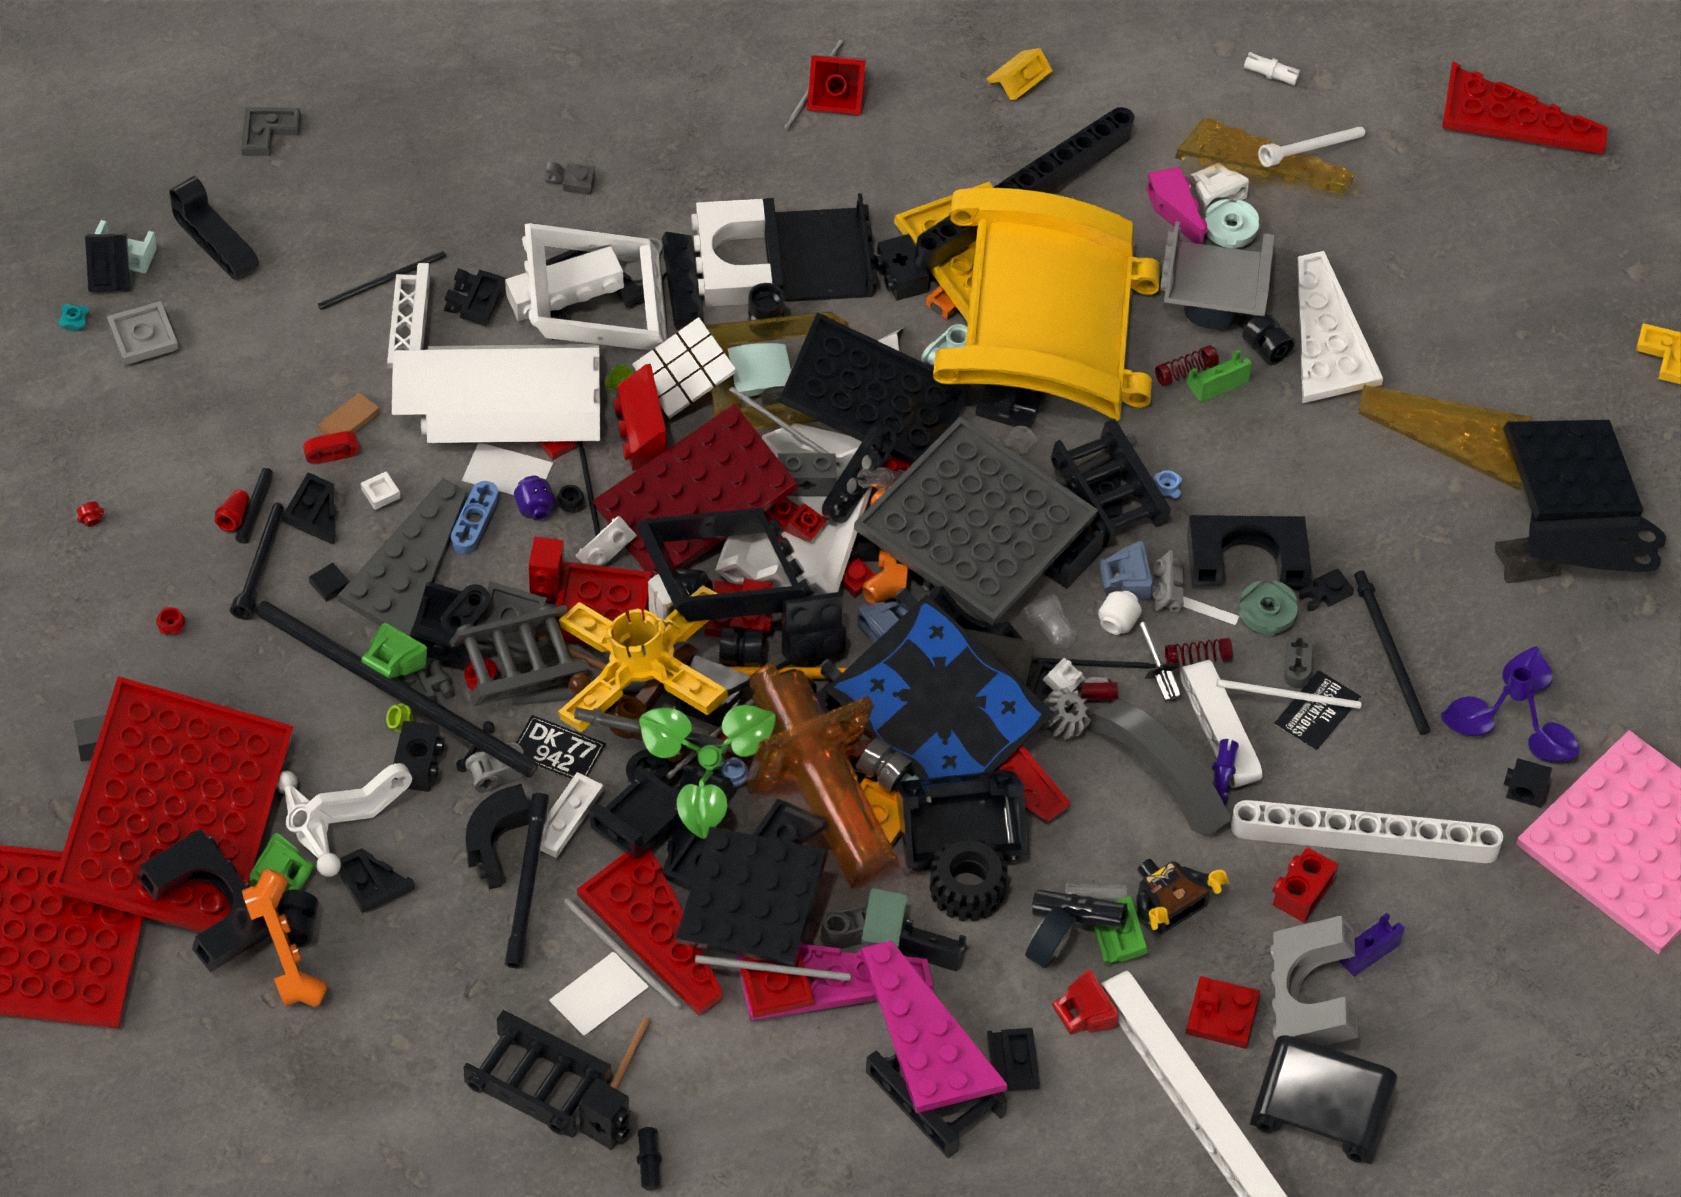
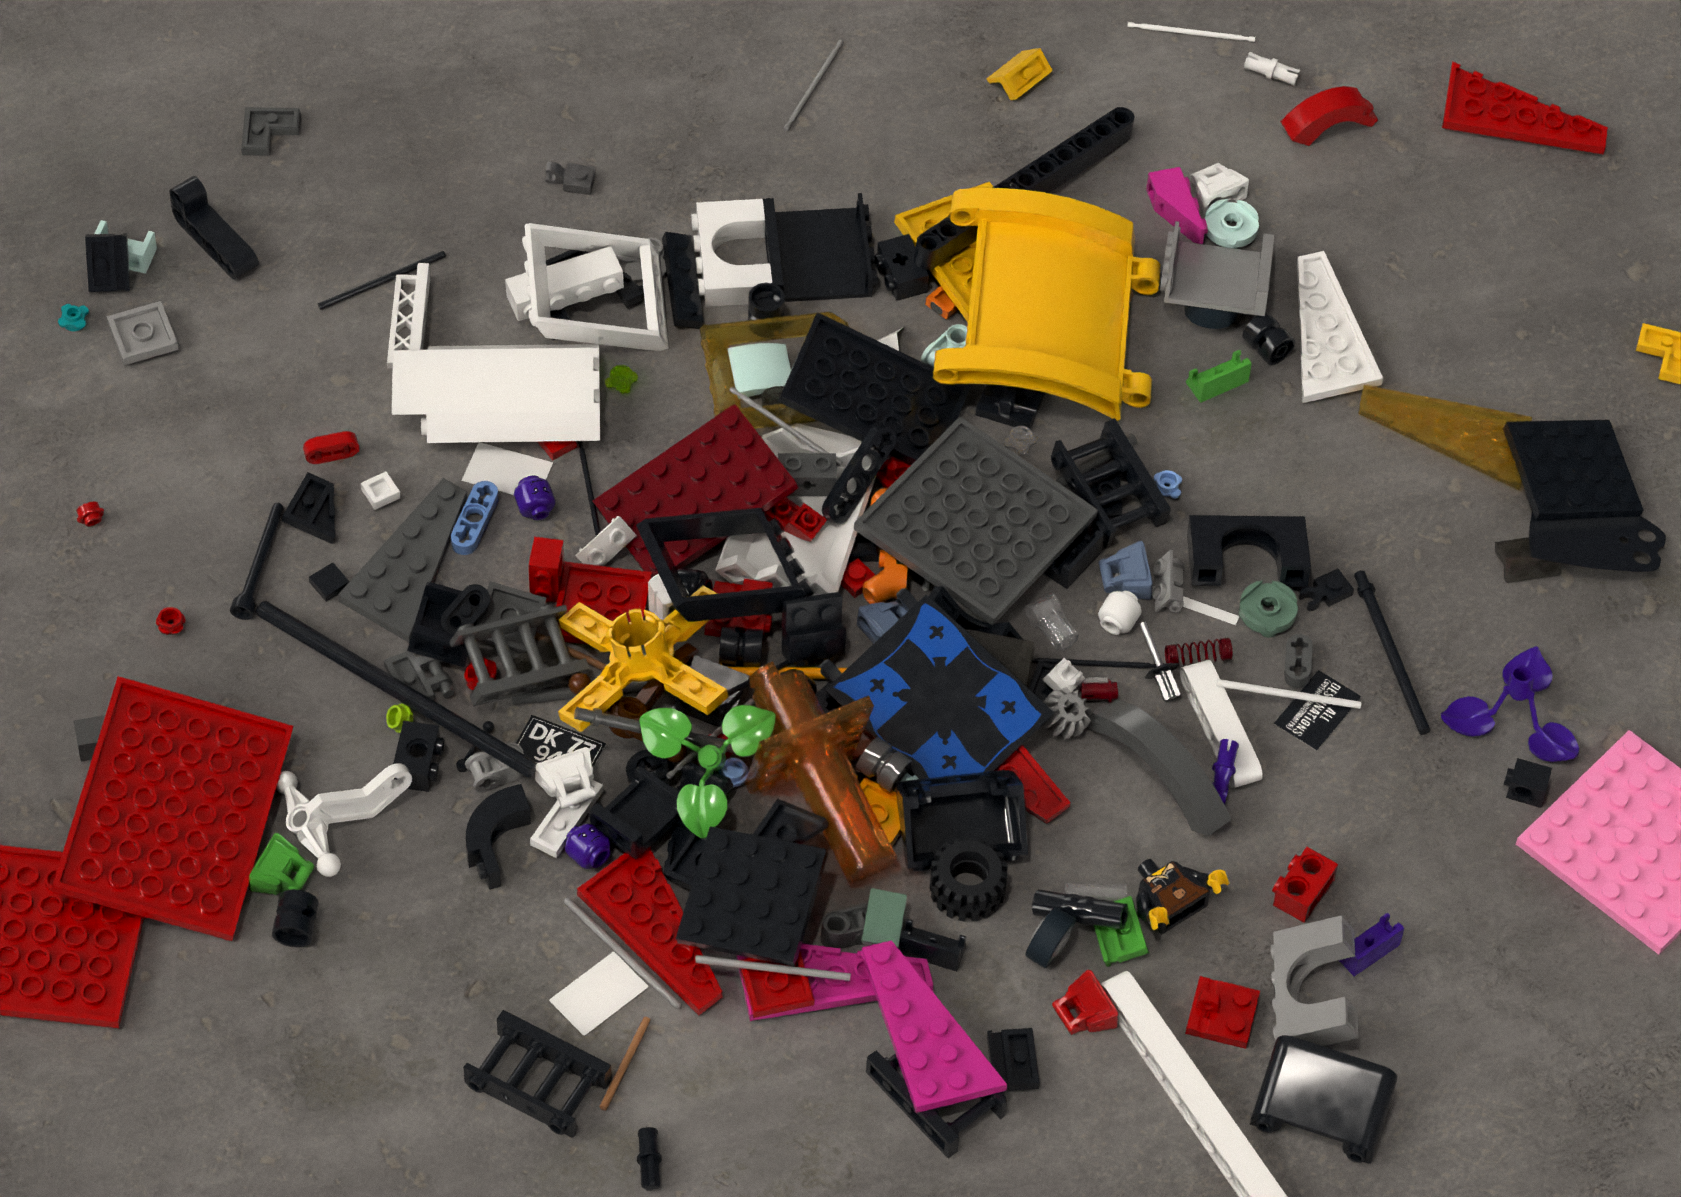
(198, 860): black arch -> none
(232, 511): red cone -> none
(254, 505): black bar -> none
(263, 901): orange plate -> none
(350, 416): medium nougat tile -> none
(371, 880): black wing -> none
(395, 653): bright green piece -> none
(481, 299): black plate -> none
(517, 941): black piece -> none
(567, 774): none -> white piece
(570, 492): black plate -> none
(587, 846): none -> dark purple head
(604, 1114): black brick -> none
(640, 418): red slope -> none
(686, 367): white piece -> none
(836, 84): red slope -> none
(880, 478): clear pin -> none
(1191, 32): none -> white piece
(1207, 354): dark red piece -> none
(1239, 152): clear yellow wing -> none
(1272, 154): white piece -> none
(1326, 109): none -> red arch
(1378, 824): white beam -> none

